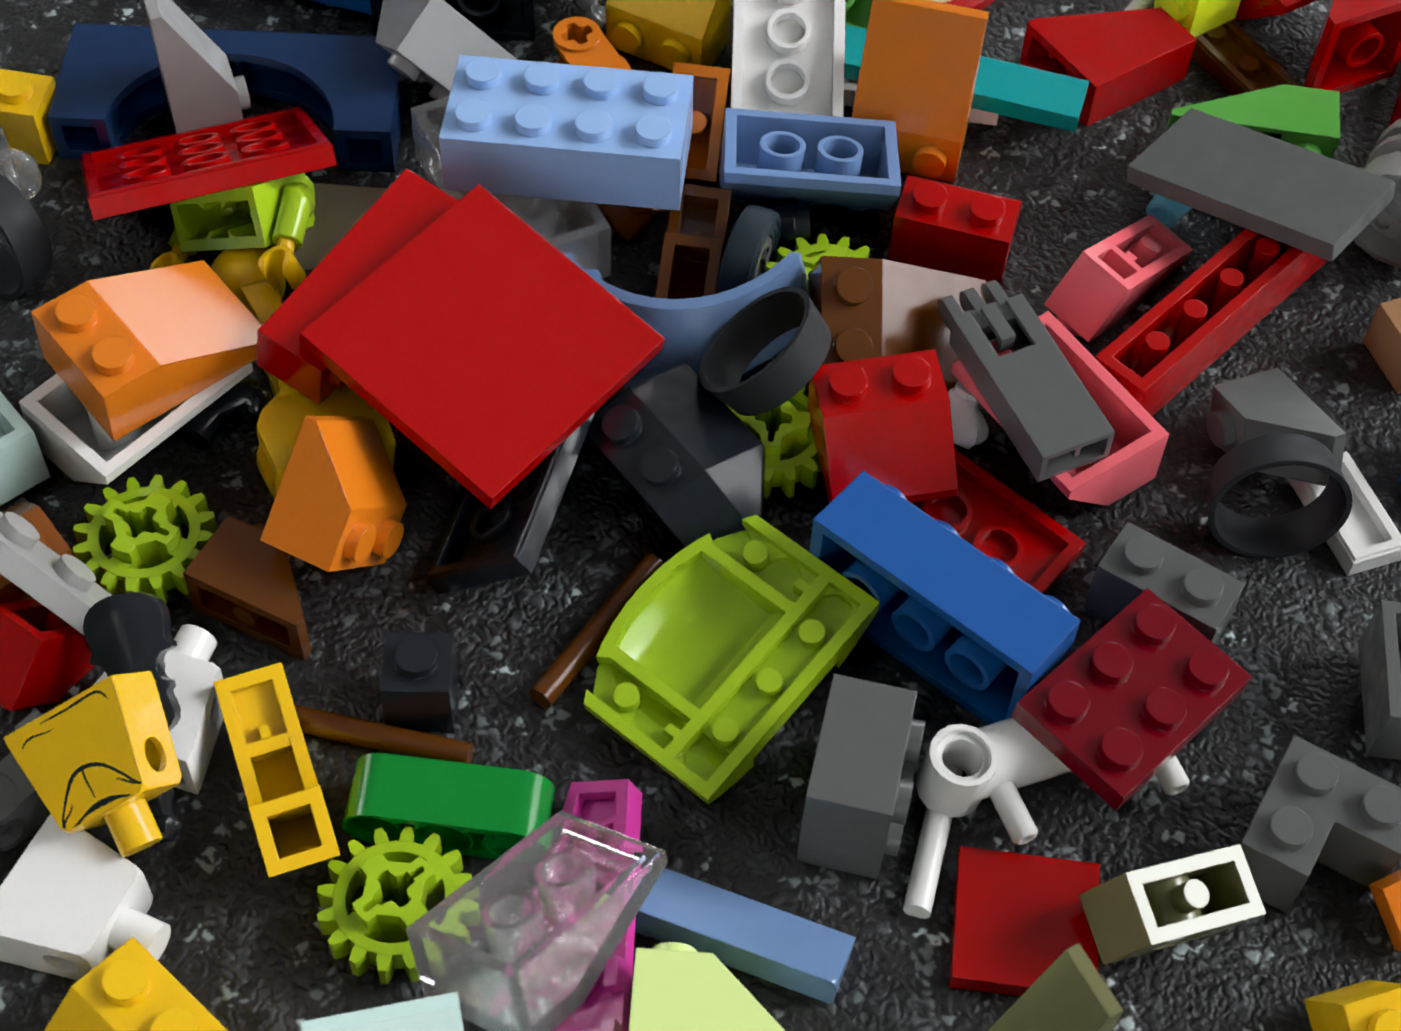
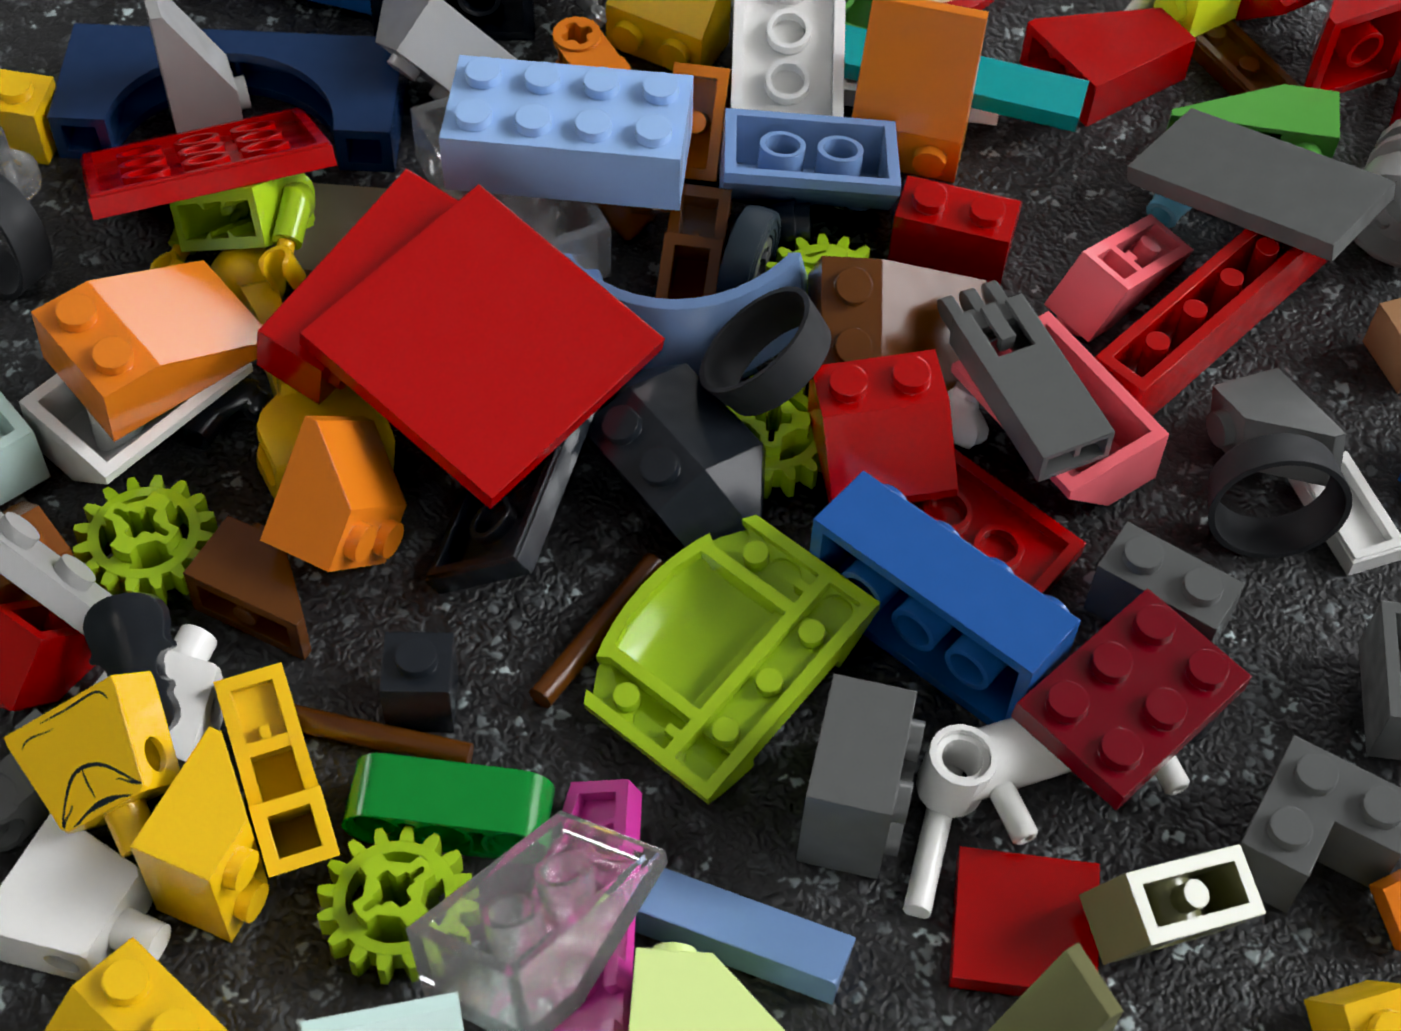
(202, 848): none -> yellow slope

